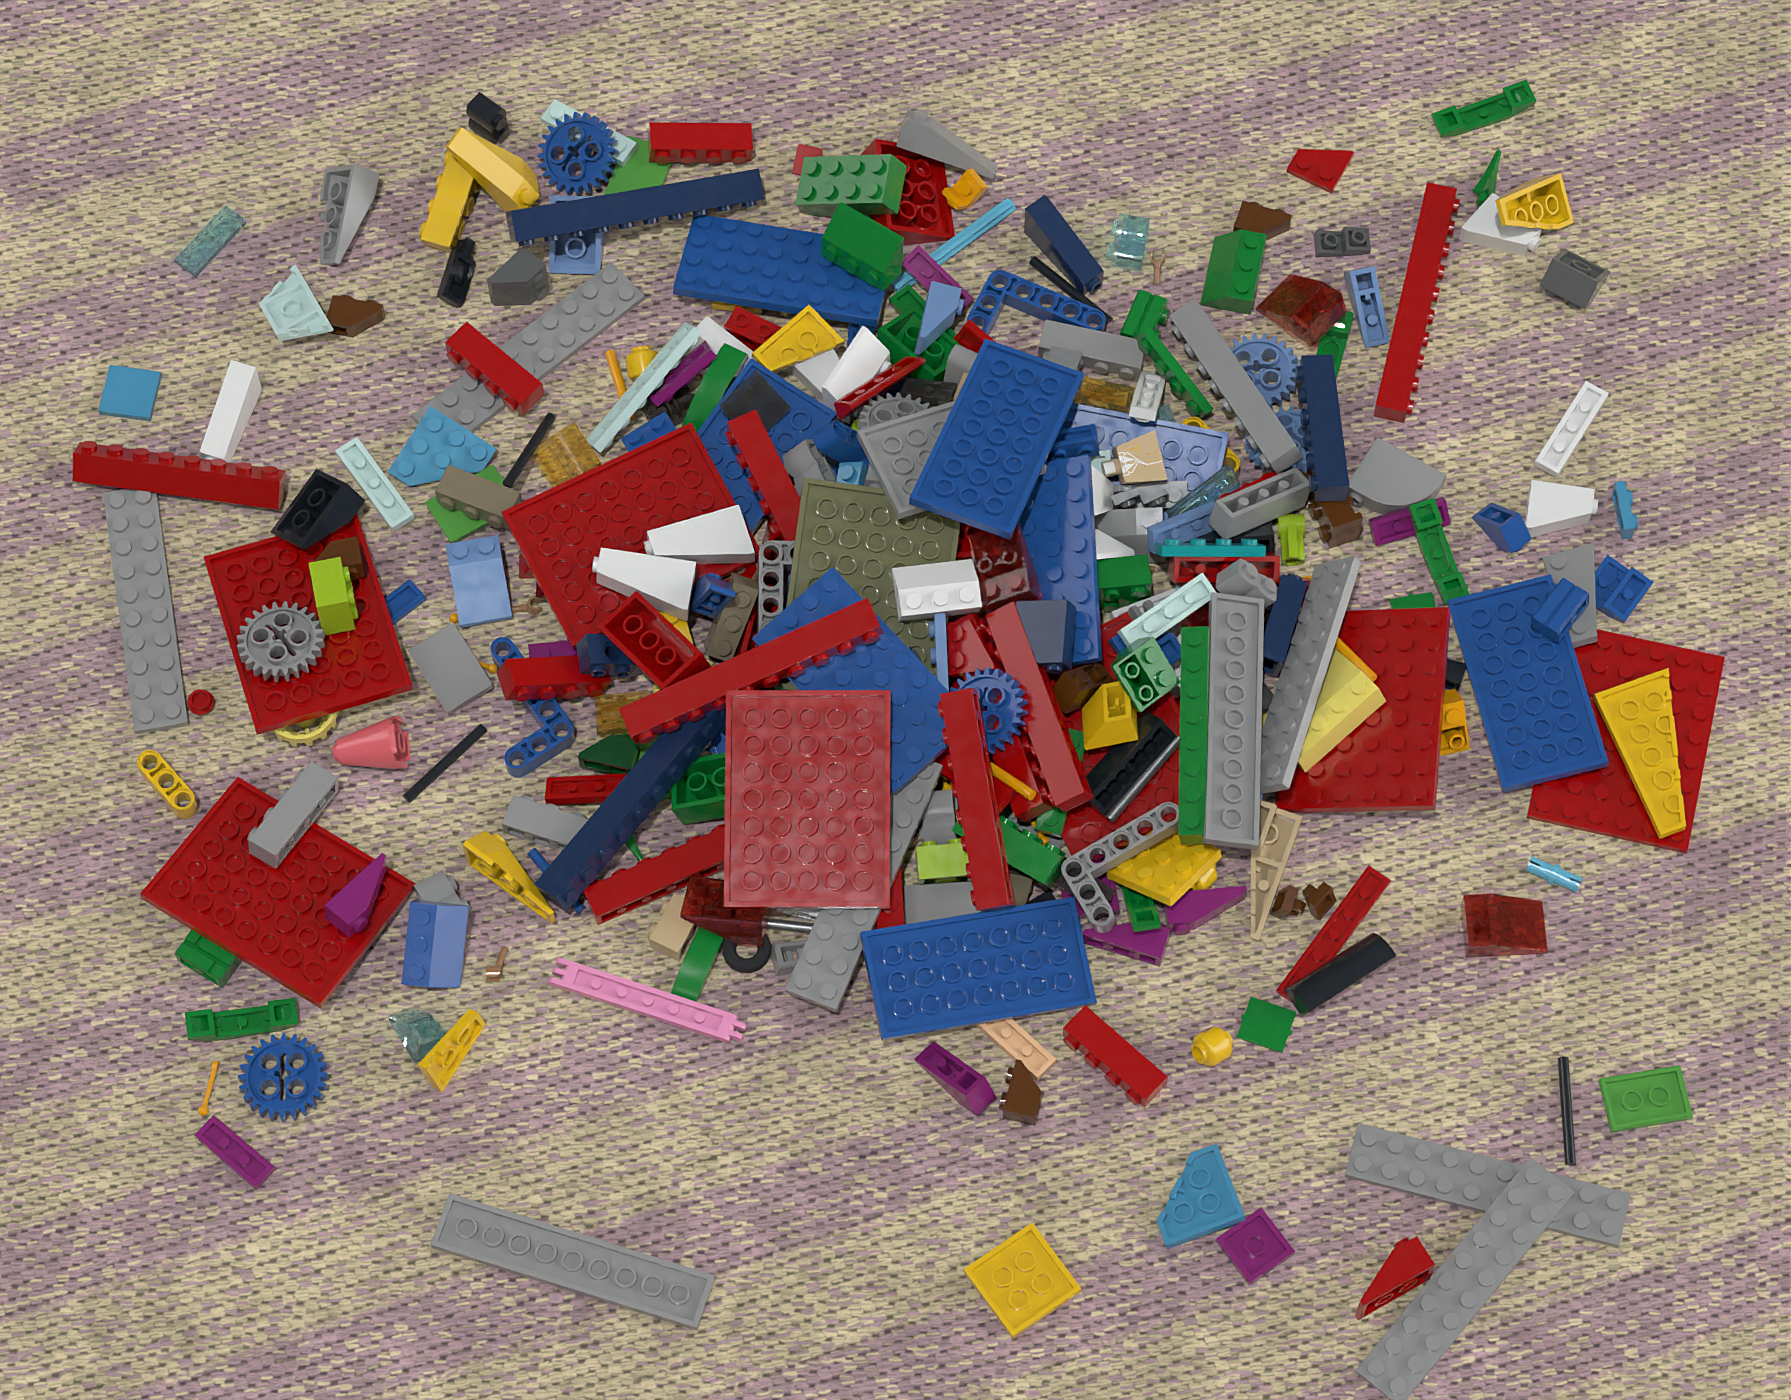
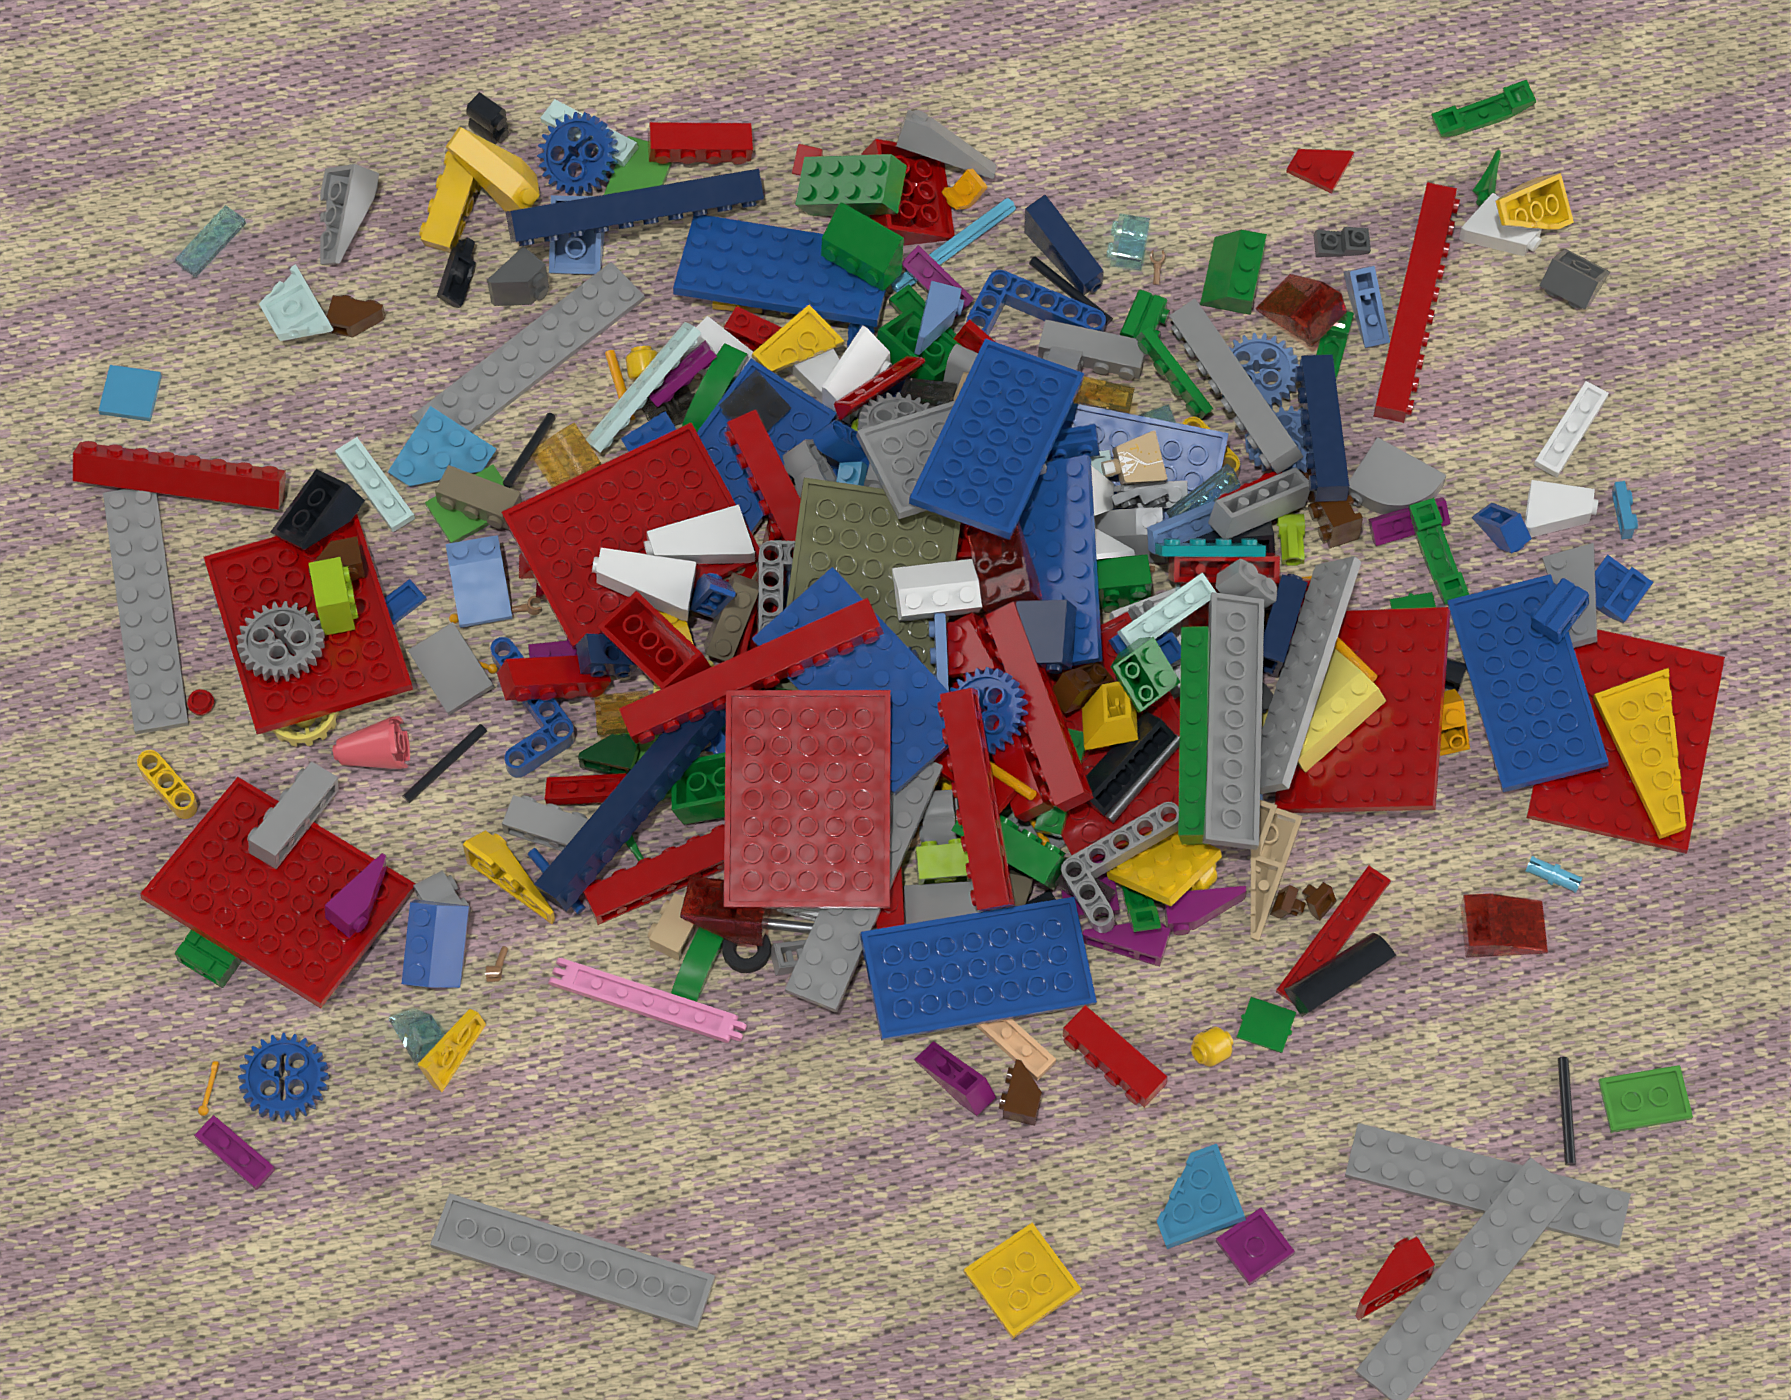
(231, 412): white slope -> none
(240, 1023): green slope -> none
(494, 369): red brick -> none
(1147, 396): white plate -> none
(1261, 219): reddish brown slope -> none

